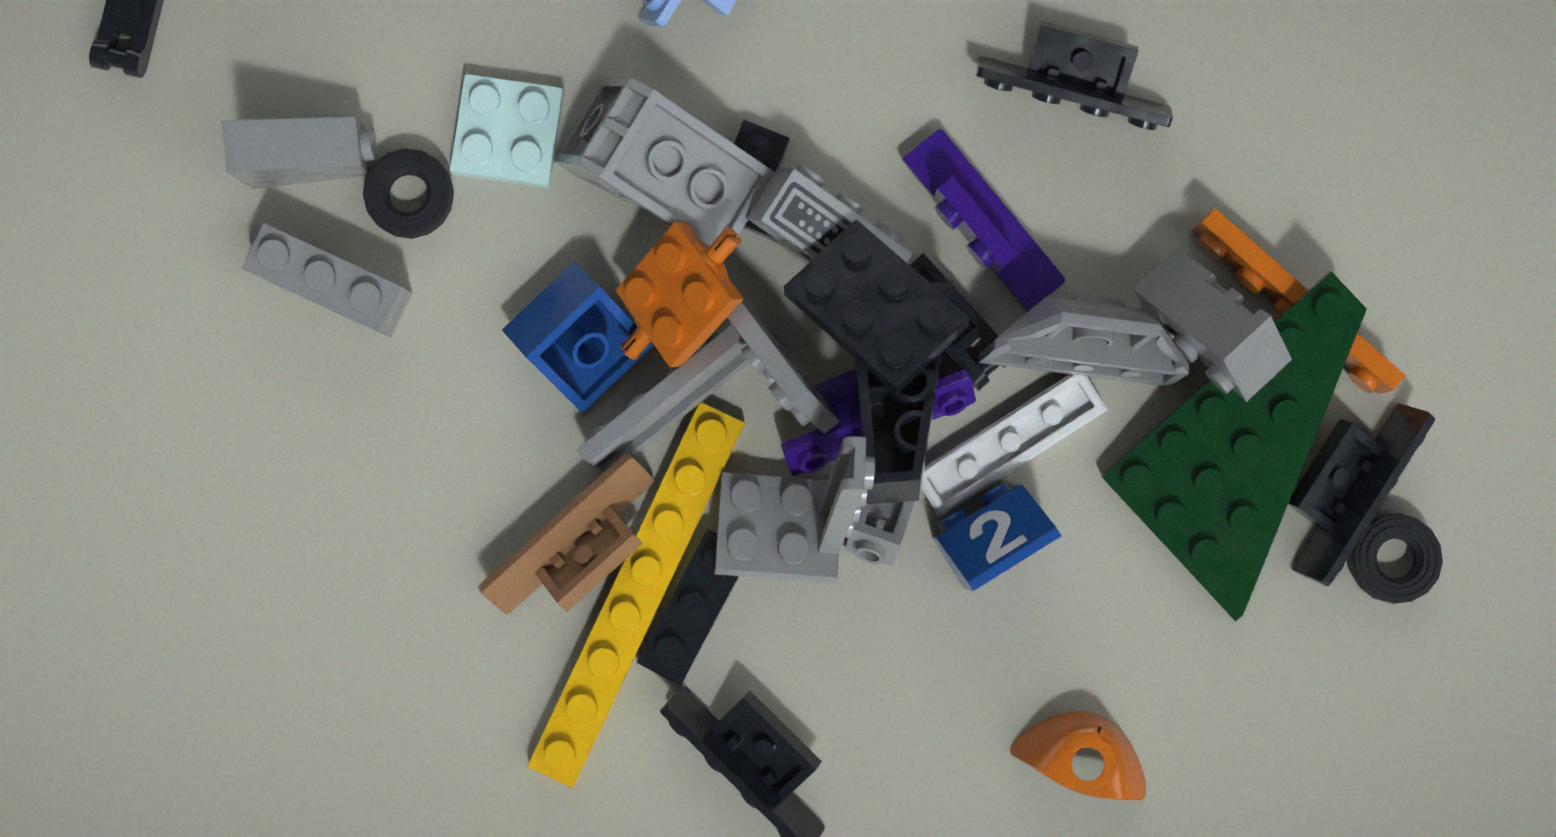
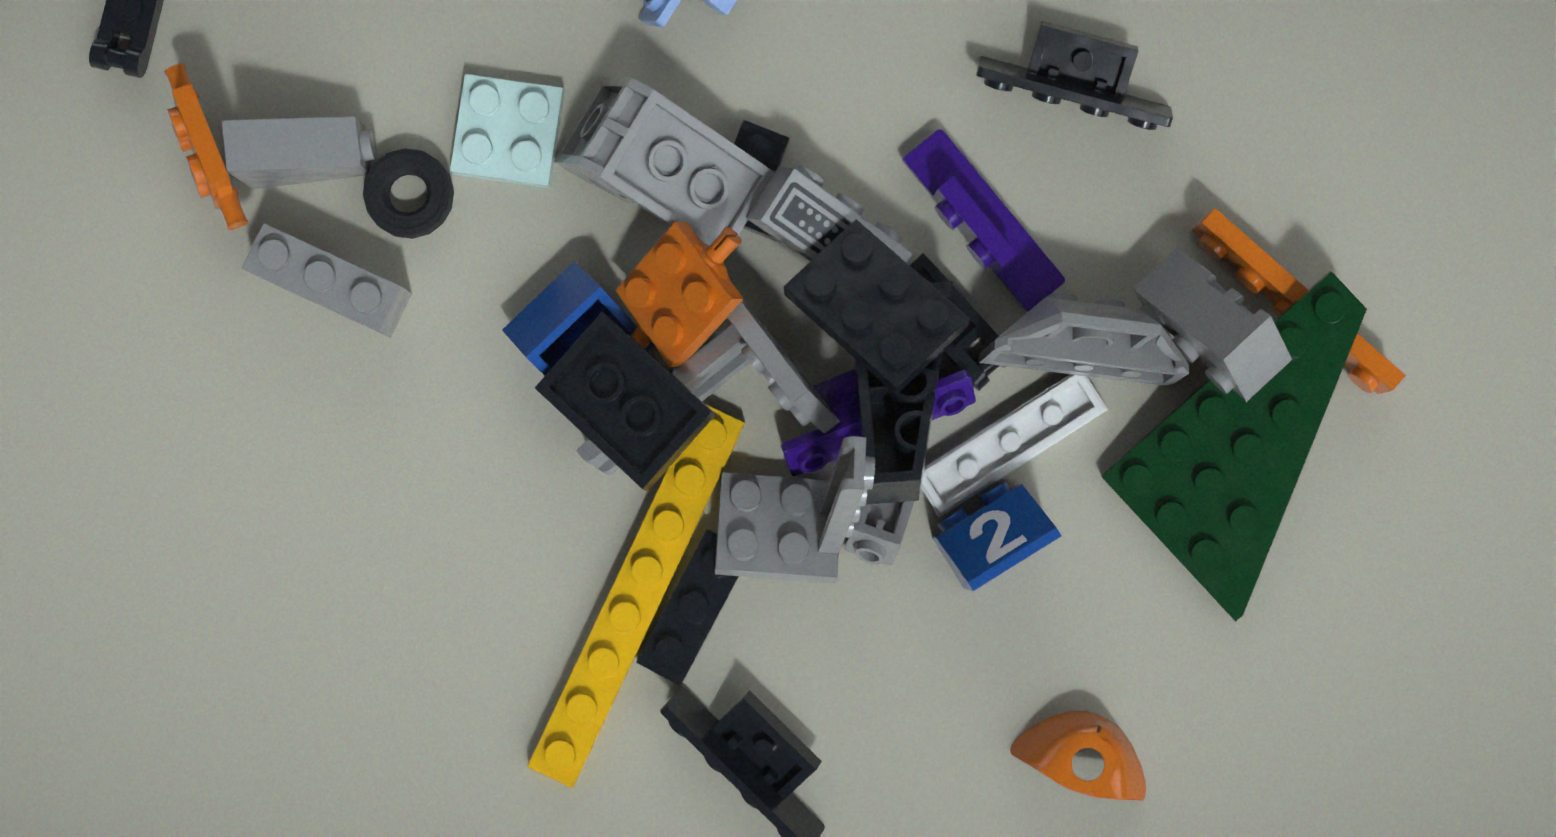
(205, 162): none -> orange plate
(576, 545): medium nougat bracket -> none
(625, 401): none -> black plate
(1350, 484): black bracket -> none
(1425, 566): black tyre -> none

